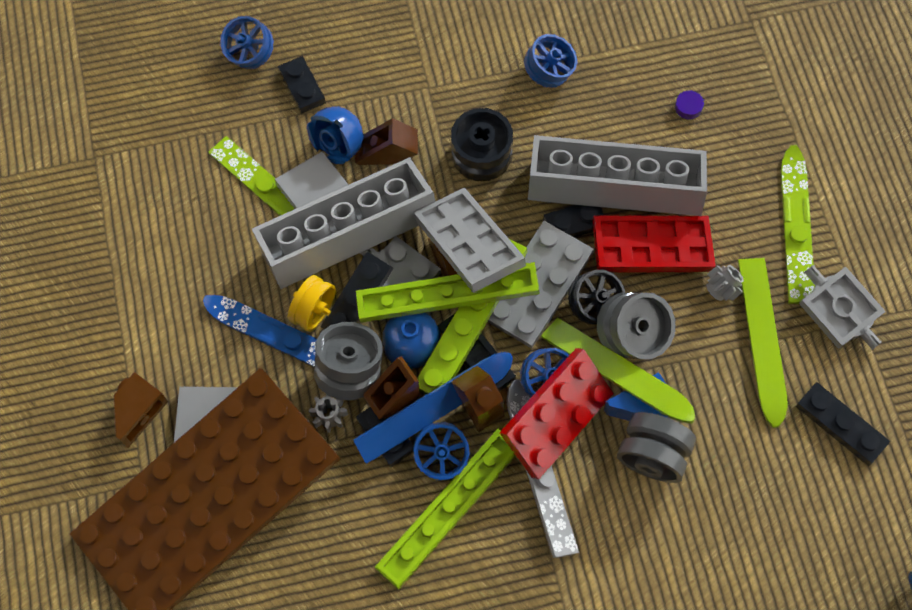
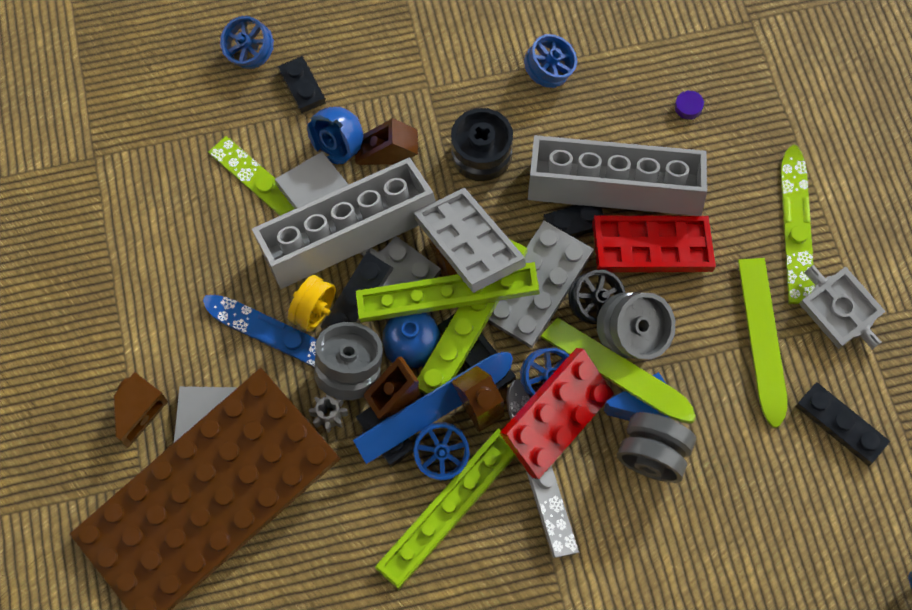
(724, 283): light grey gear -> none

